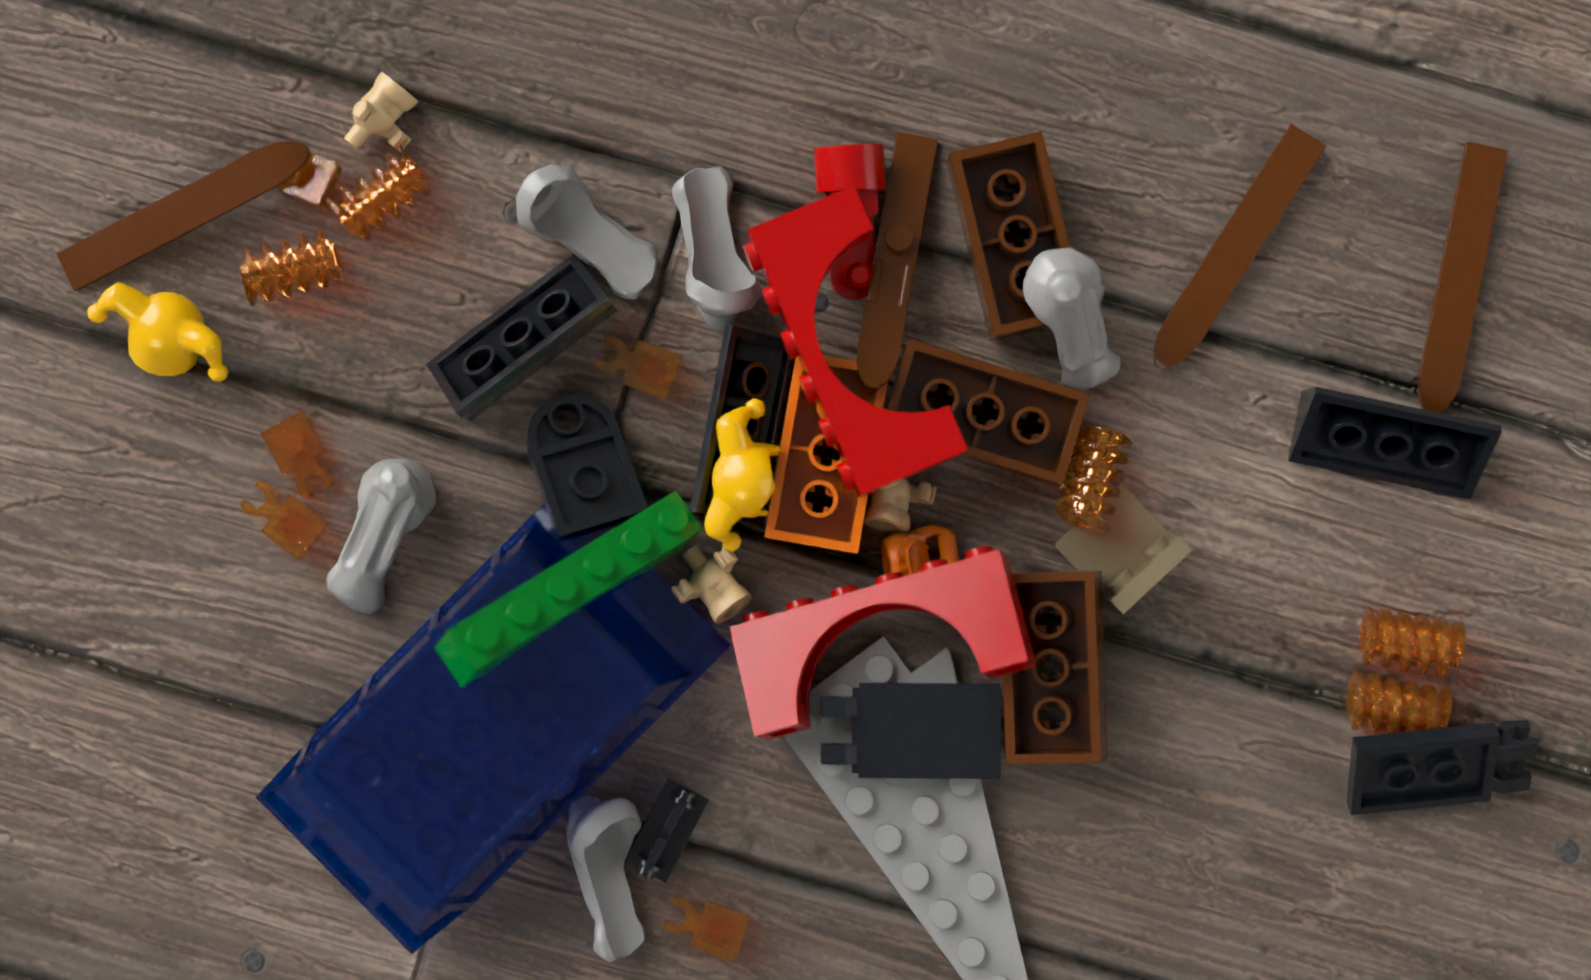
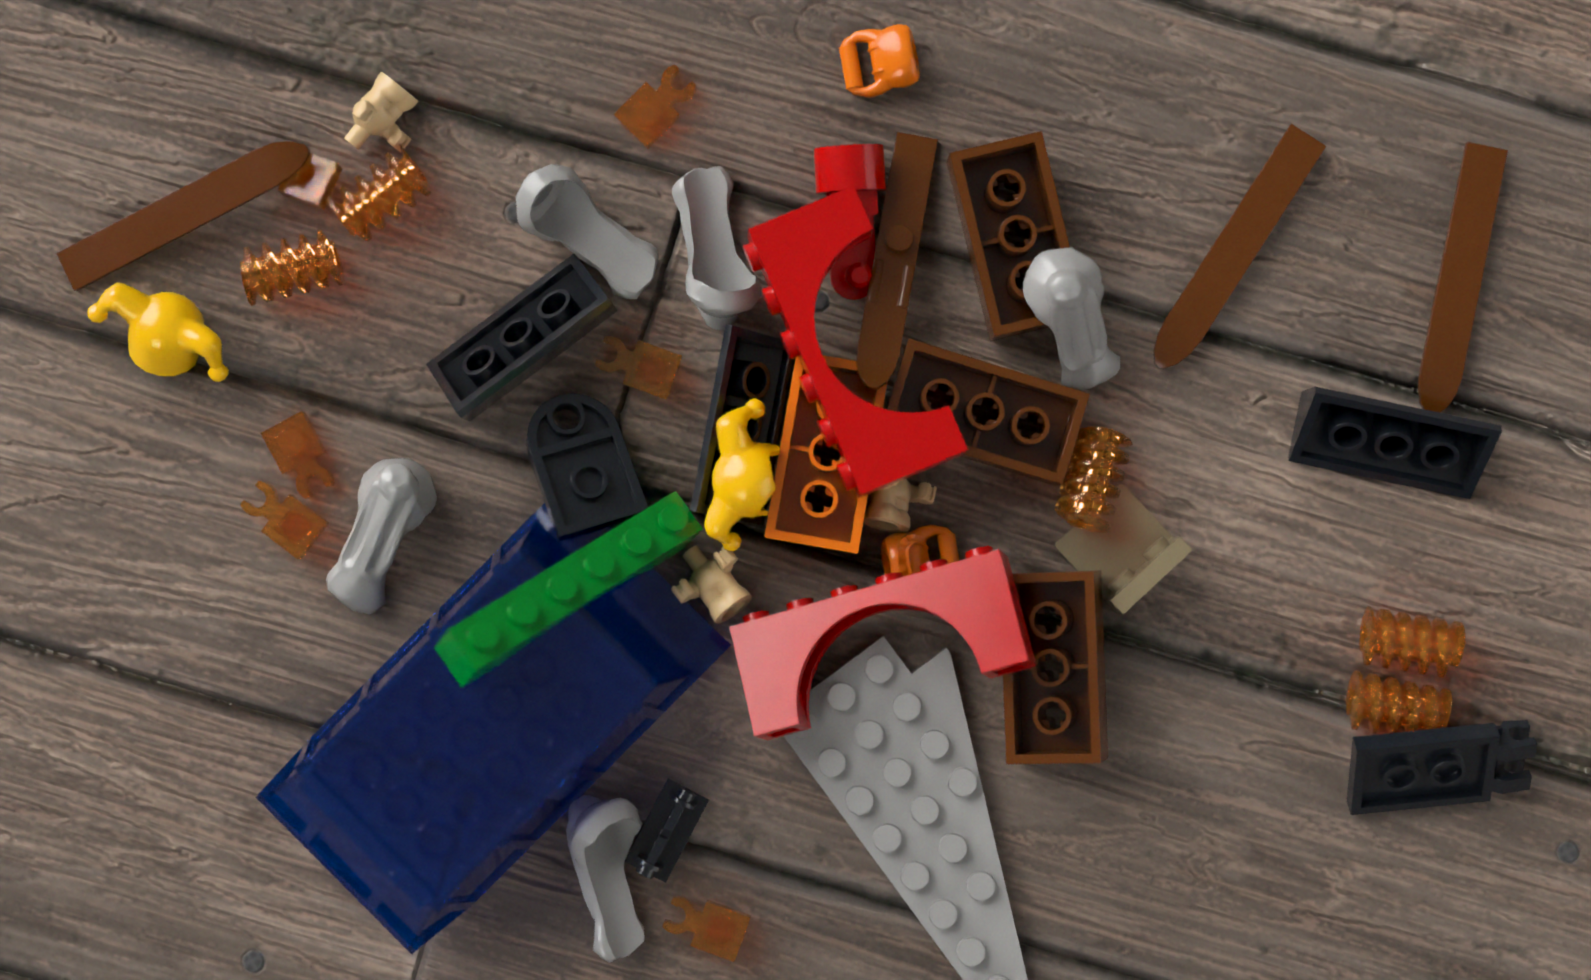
(651, 112): none -> clear orange plate
(892, 60): none -> orange piece
(919, 730): black tile -> none

